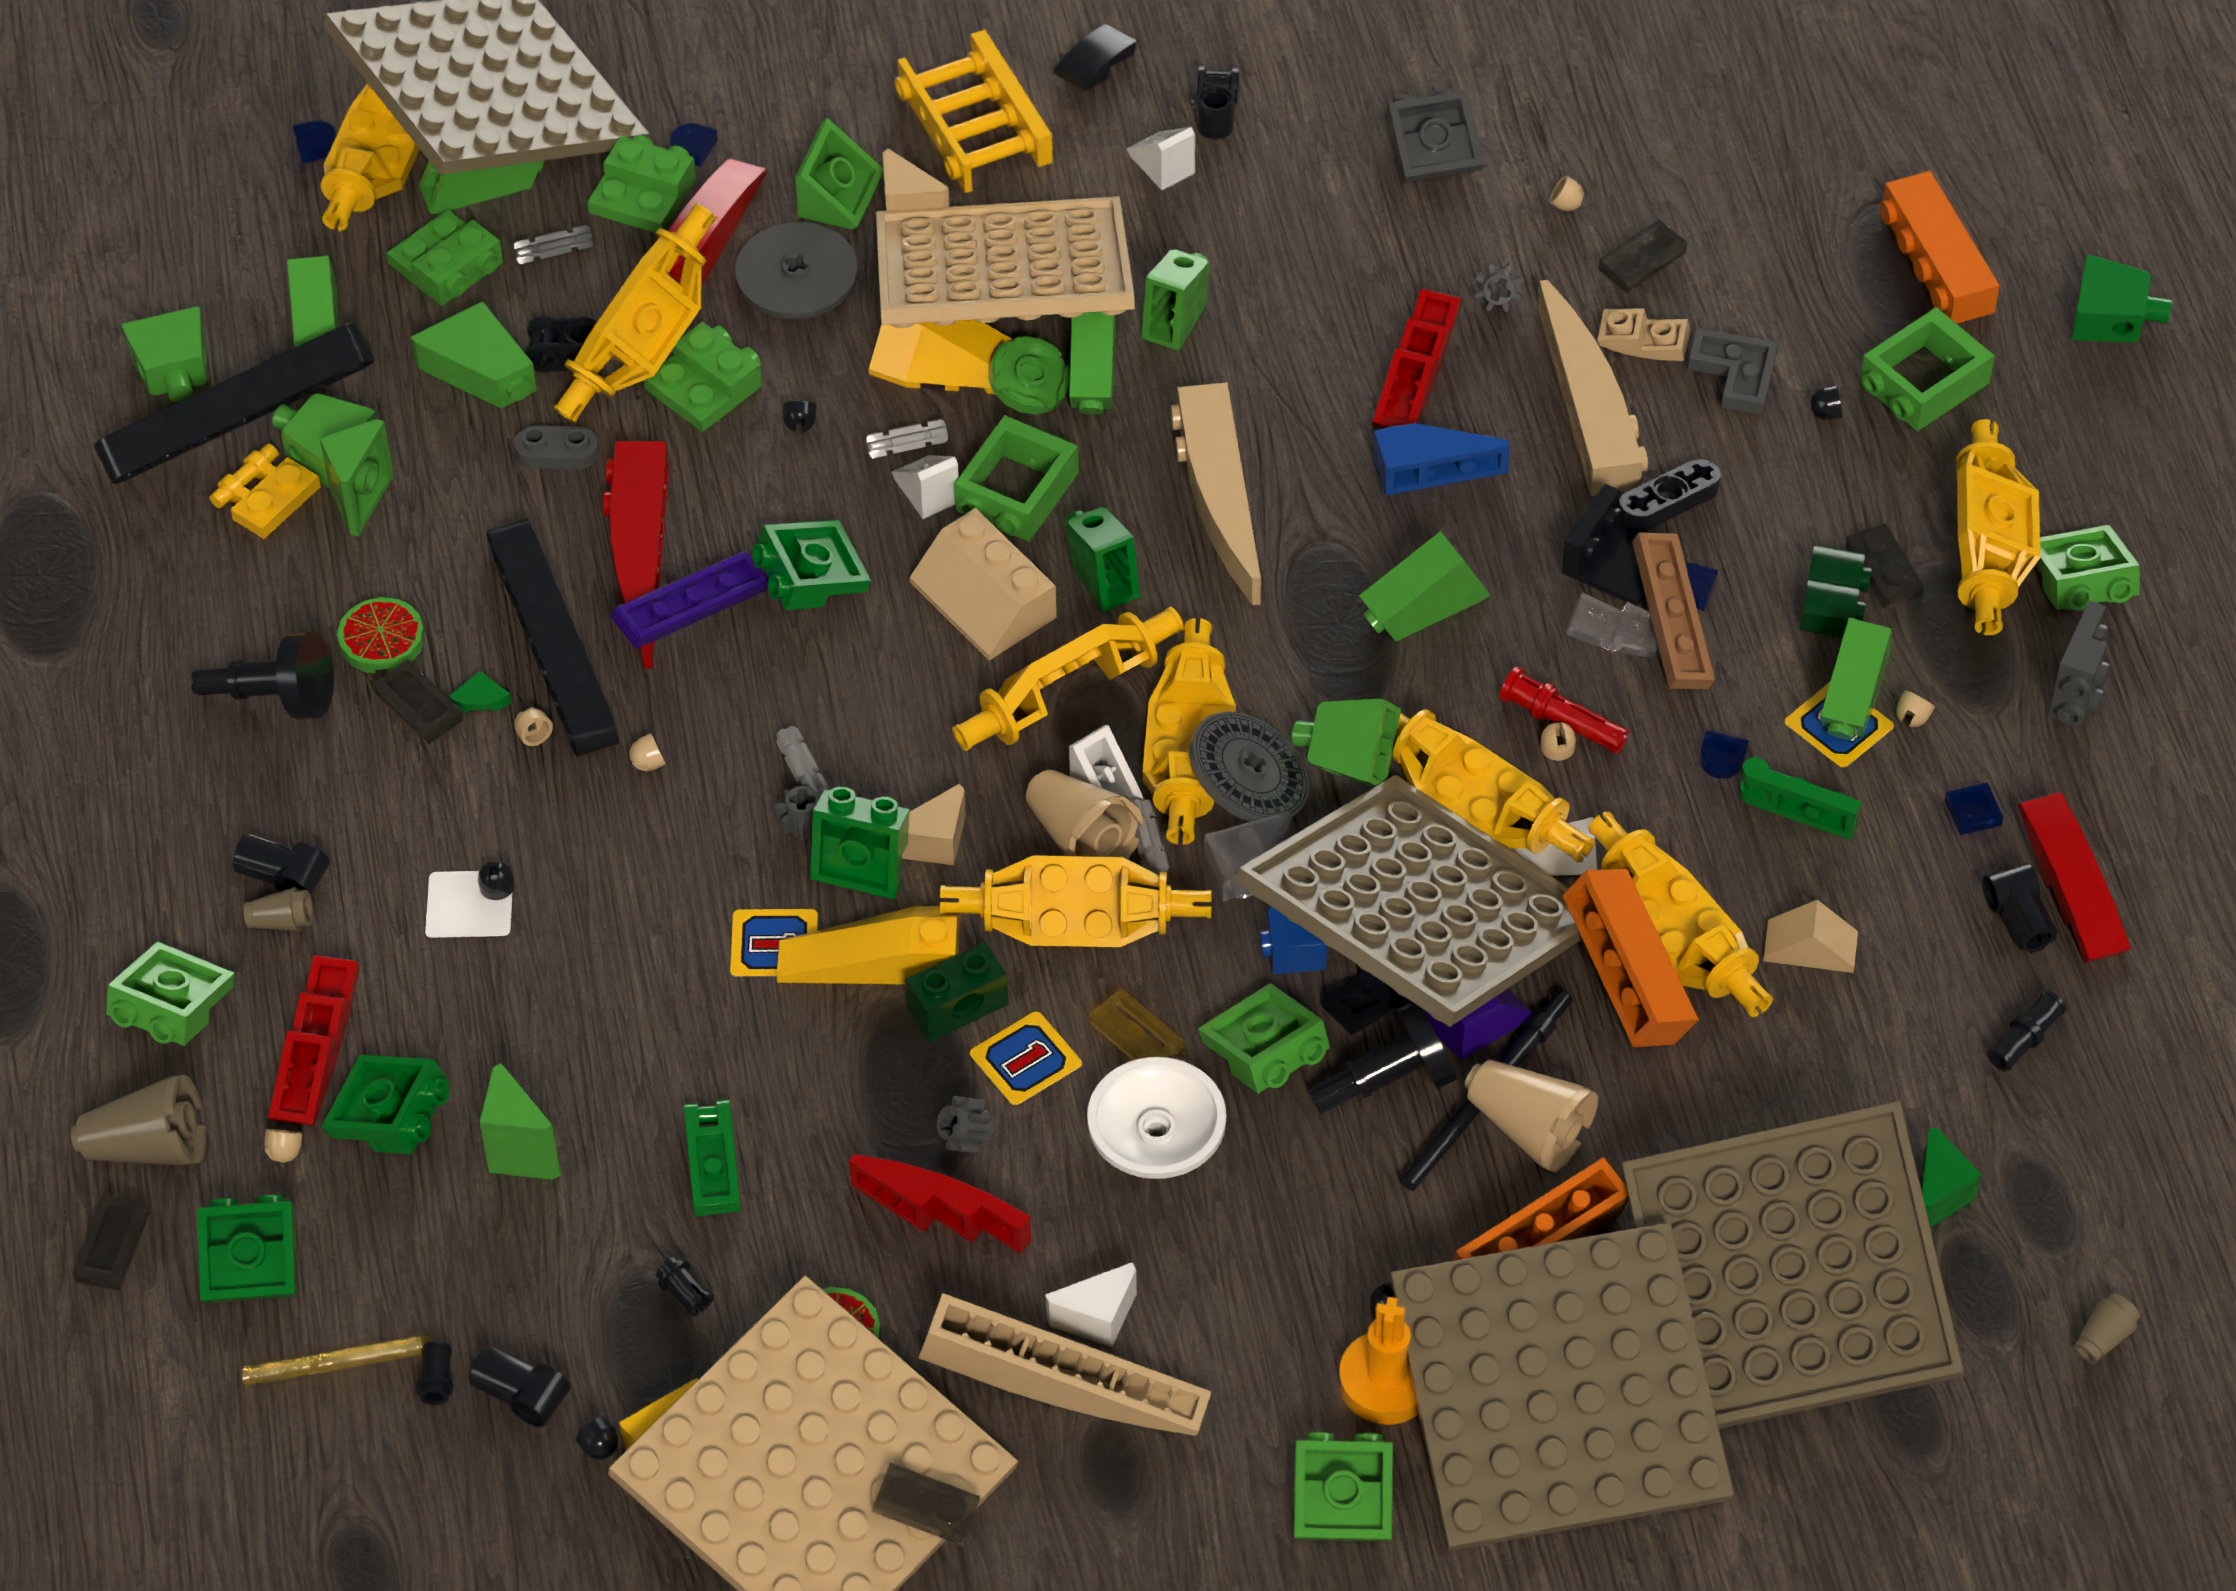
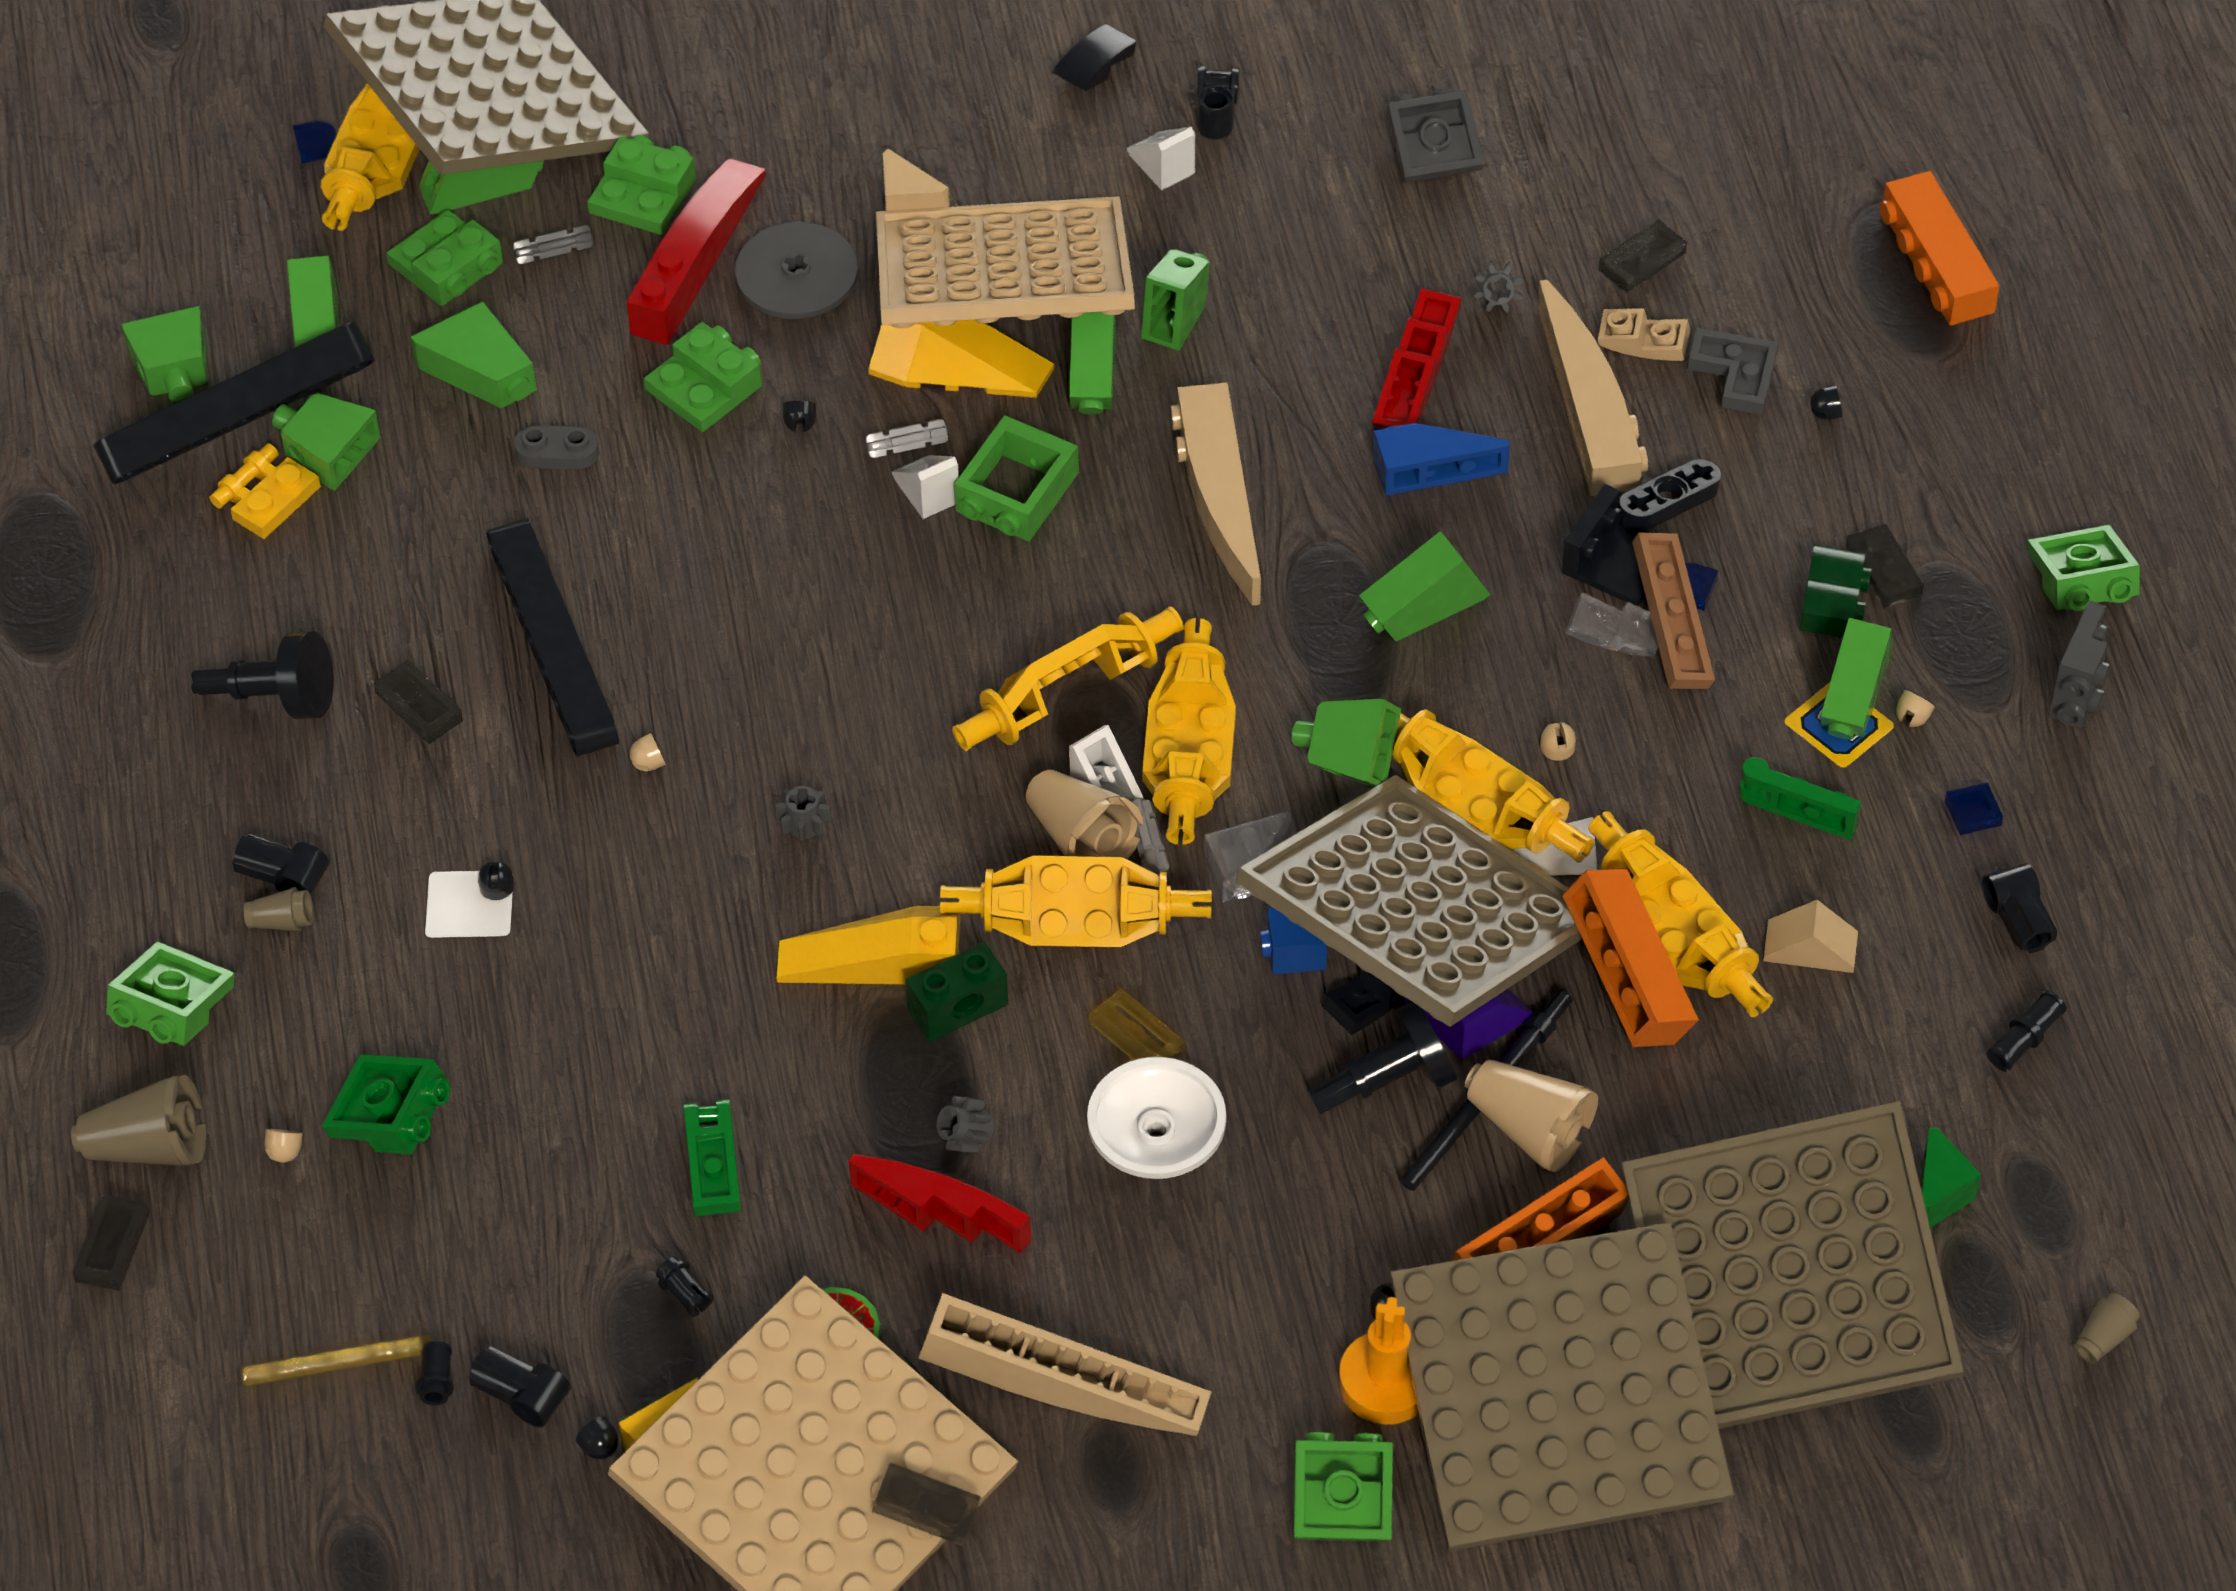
(247, 1249): green plate -> none
(314, 1041): red slope -> none
(357, 470): bright green slope -> none
(380, 634): tile -> none
(480, 694): green tile -> none
(516, 1132): bright green slope -> none
(541, 723): tan hinge -> none
(559, 342): black piece -> none
(637, 519): red slope -> none
(642, 318): yellow plate -> none
(690, 599): dark purple tile -> none
(695, 139): clear blue tile -> none
(758, 935): sticker -> none
(800, 759): light grey axle -> none
(809, 563): green plate -> none
(835, 179): bright green slope -> none
(859, 842): green plate -> none
(937, 828): tan slope -> none
(984, 585): tan slope -> none
(998, 85): yellow fence -> none
(1025, 1058): sticker -> none
(1029, 375): bright green tile -> none
(1094, 1306): white slope -> none
(1099, 540): green torso -> none
(1248, 766): piece -> none
(1266, 1038): bright green plate -> none
(1546, 702): red pin -> none
(1566, 194): tan hinge -> none
(1722, 754): clear blue tile -> none
(1948, 342): bright green window -> none
(1994, 526): yellow plate -> none
(2074, 876): red slope -> none
(2115, 302): green torso -> none

